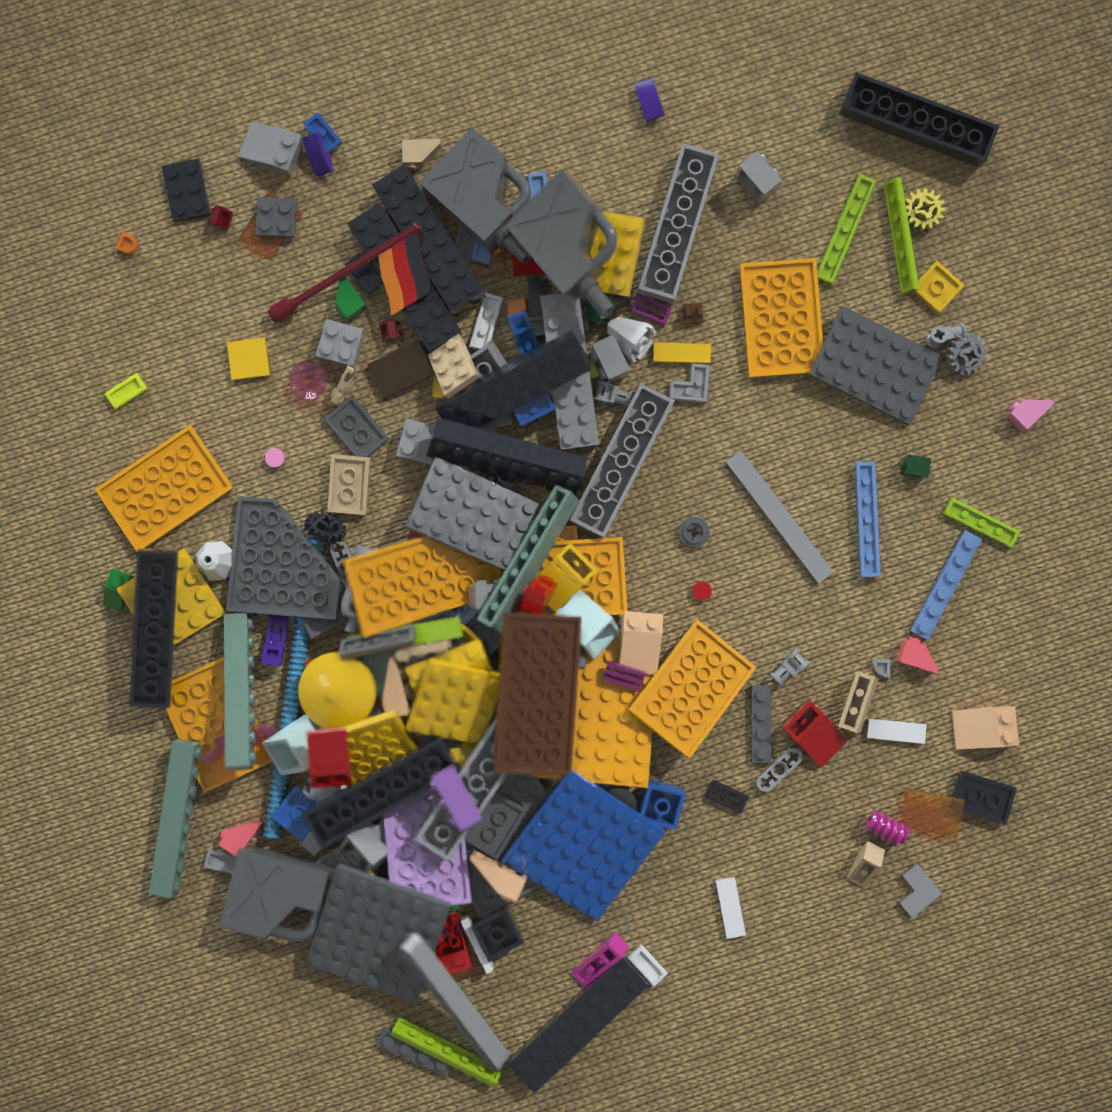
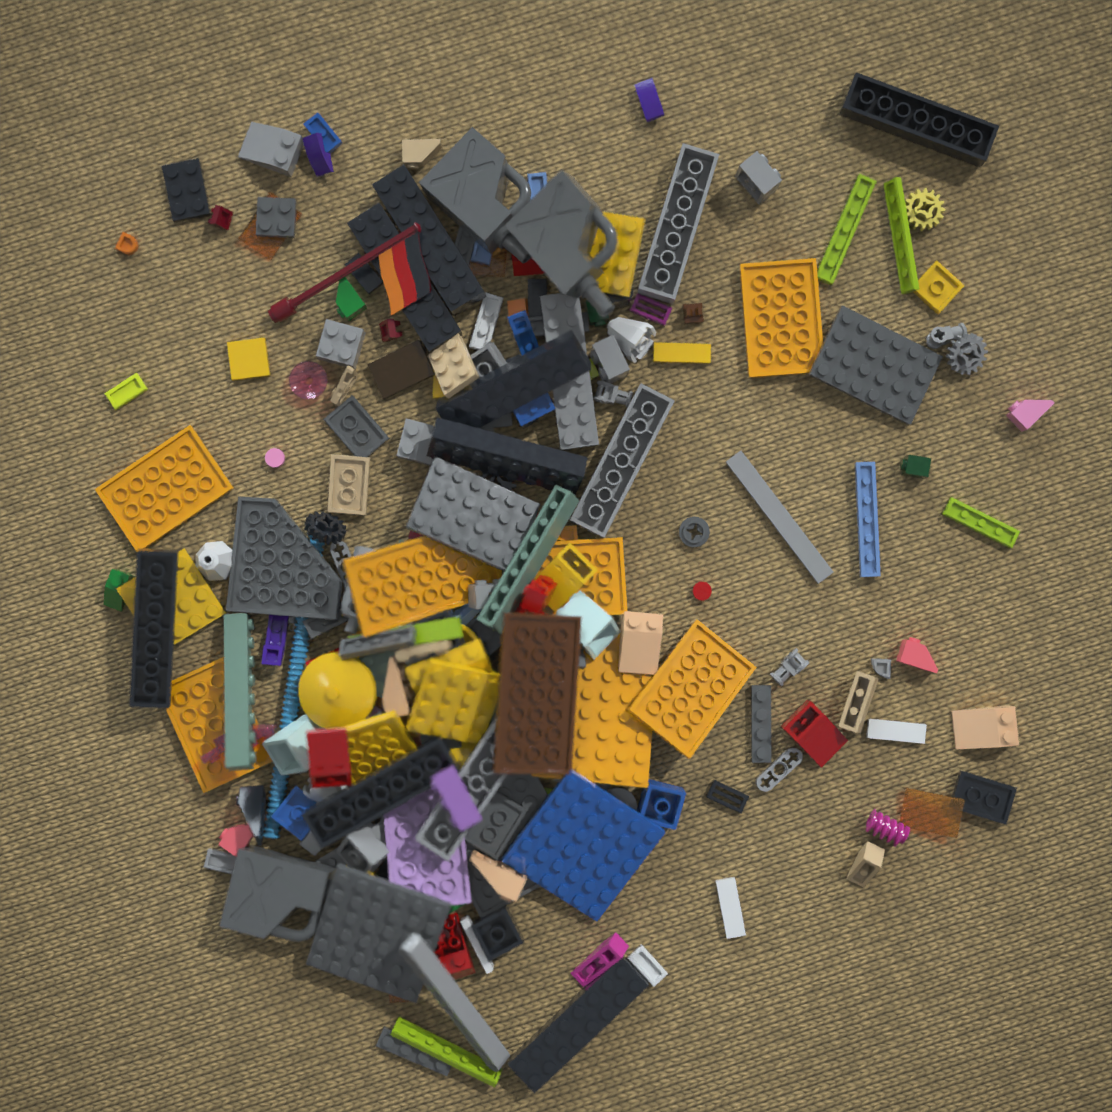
(175, 818): sand green brick -> none
(253, 806): none -> black slope
(639, 681): magenta tile -> none
(696, 389): light grey tile -> none
(923, 890): light grey tile -> none
(945, 585): medium blue plate -> none

